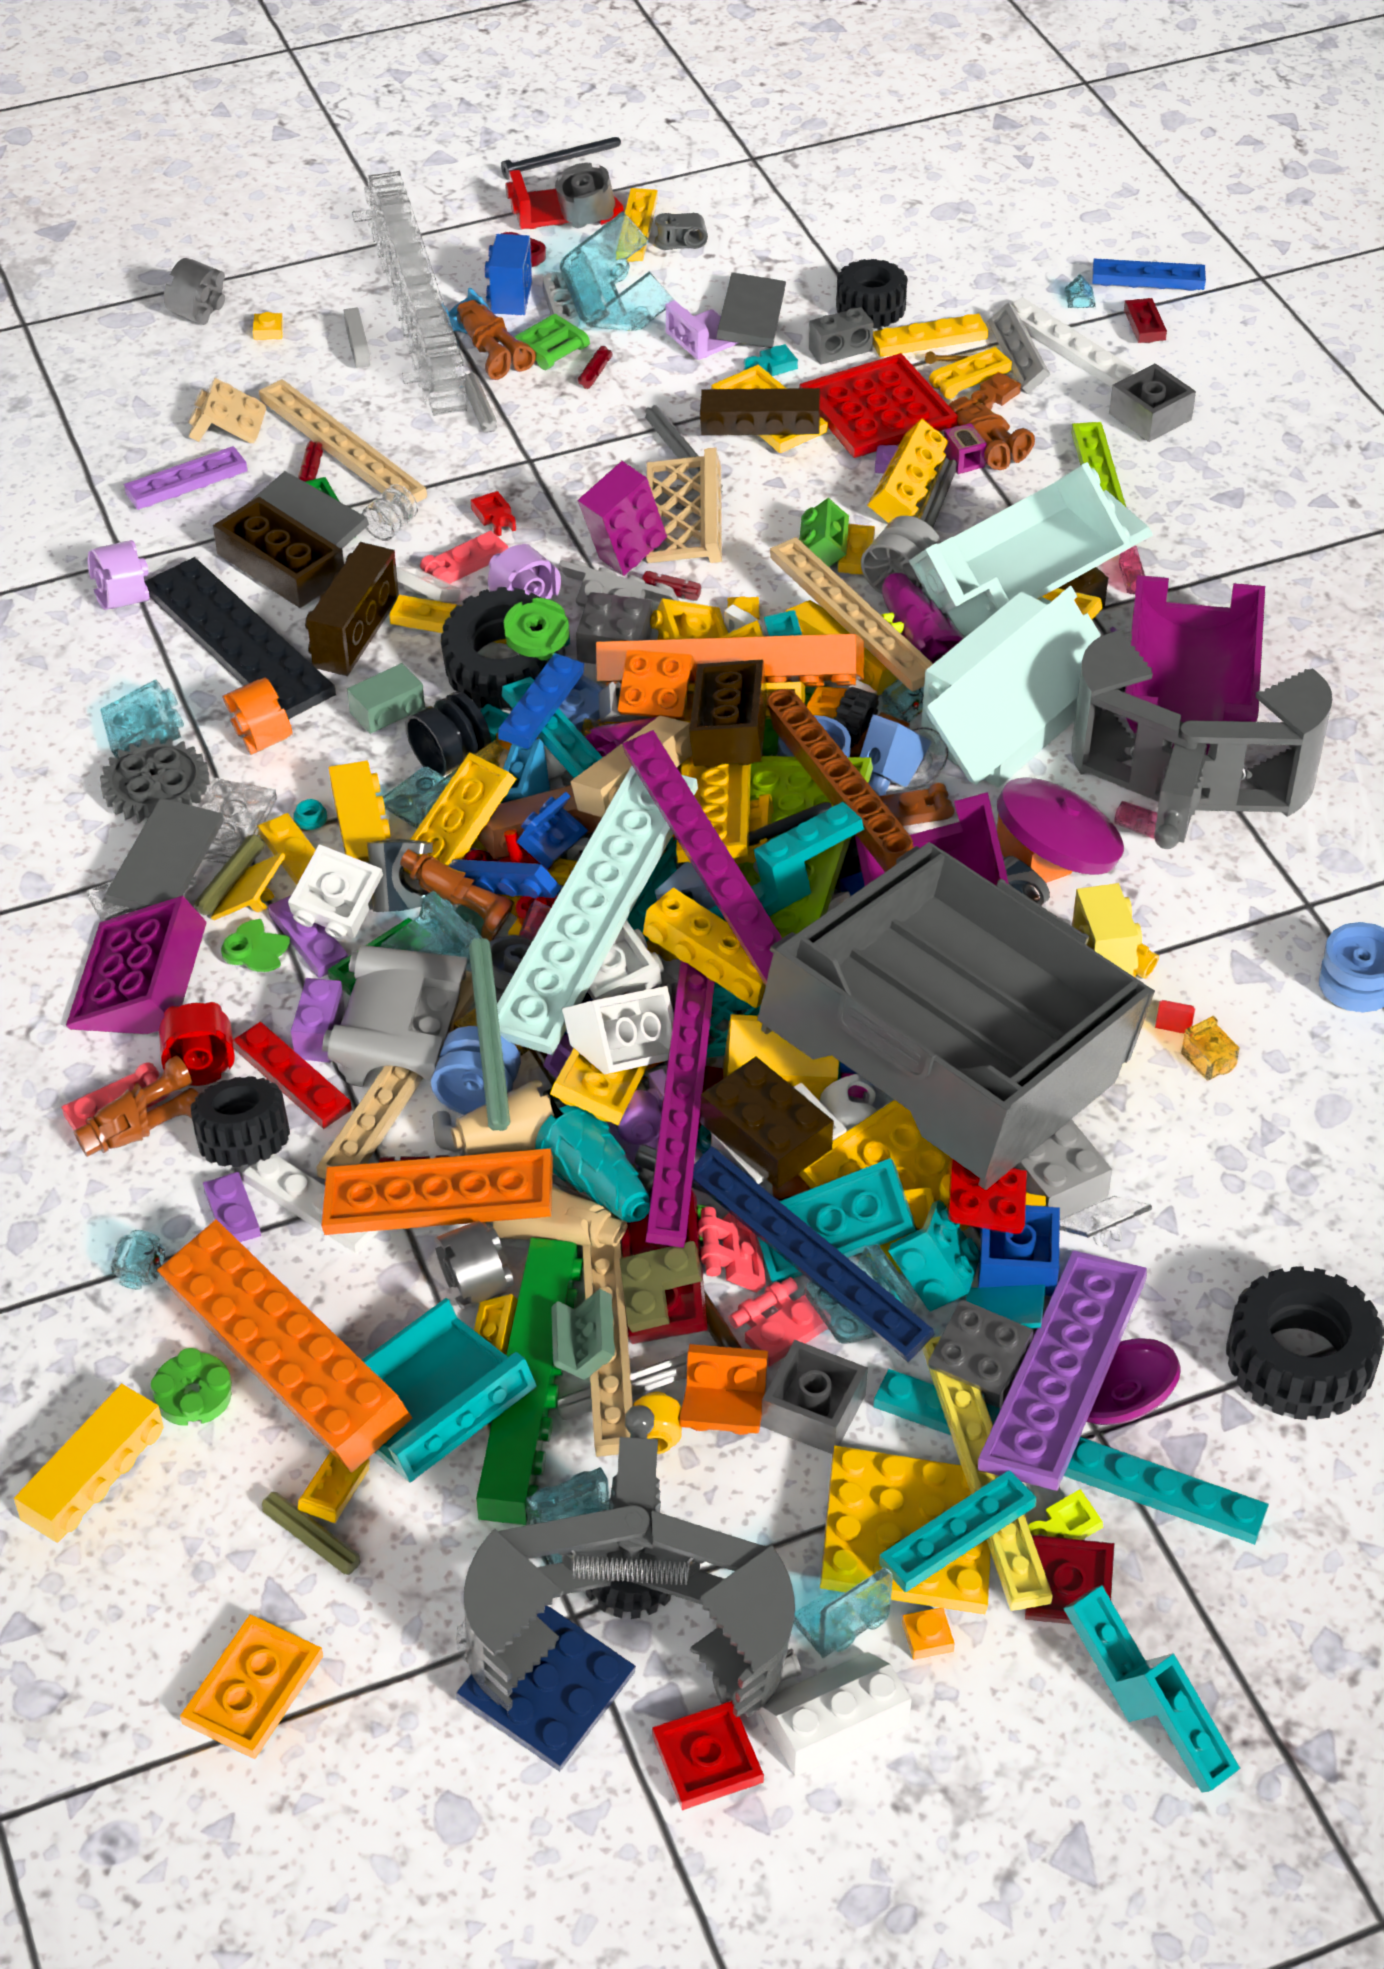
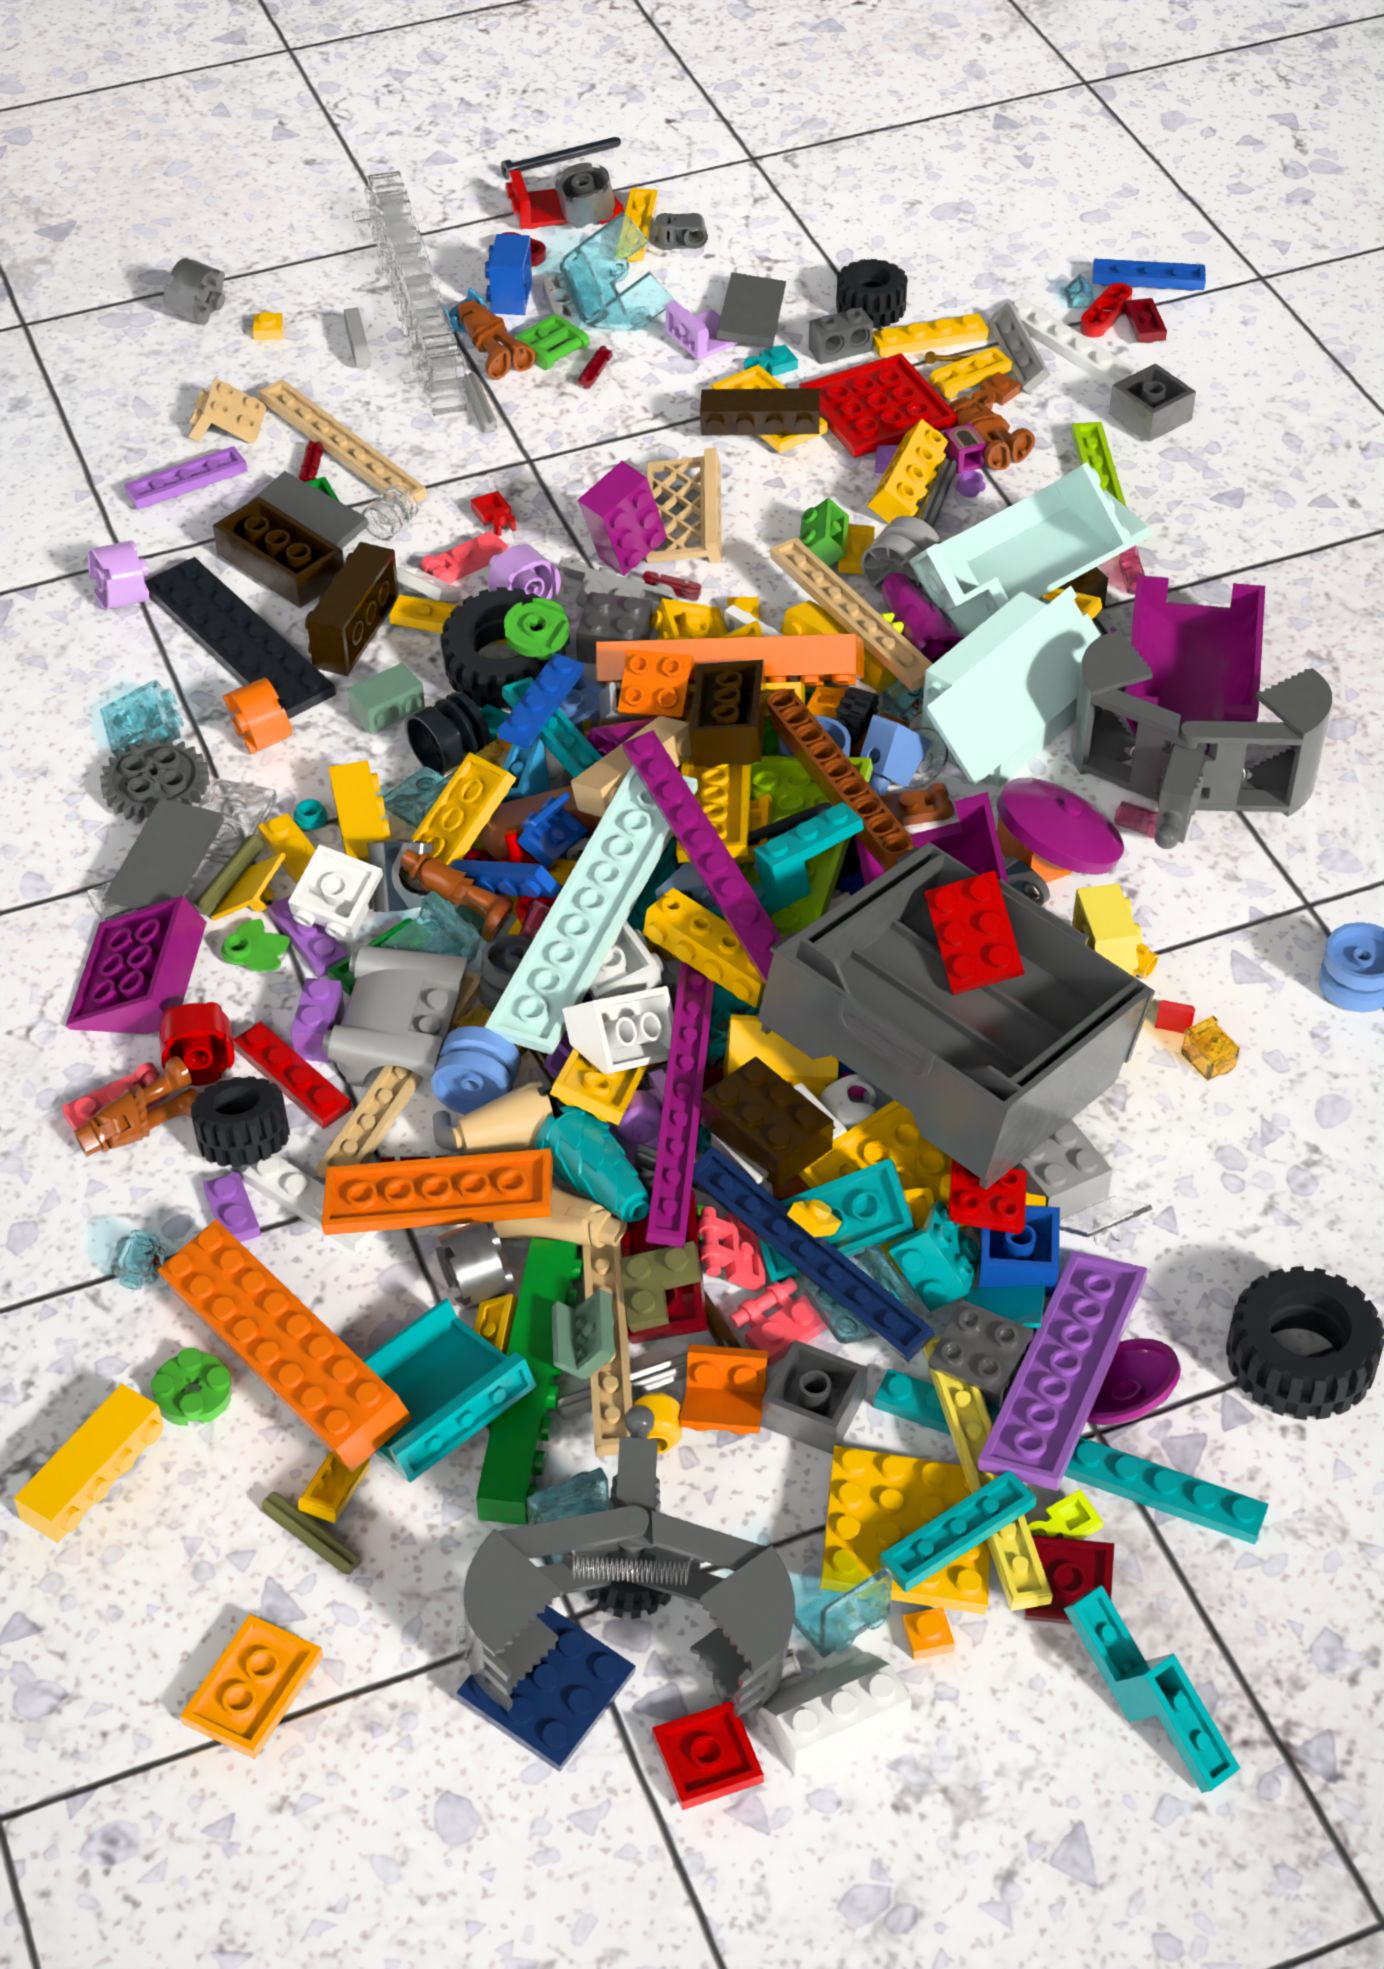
(489, 1035): sand green axle -> none
(671, 436): dark grey axle -> none
(783, 624): teal plate -> none
(814, 1217): none -> yellow plate
(970, 483): none -> medium lavender plate
(974, 933): none -> red plate
(1107, 300): none -> red beam

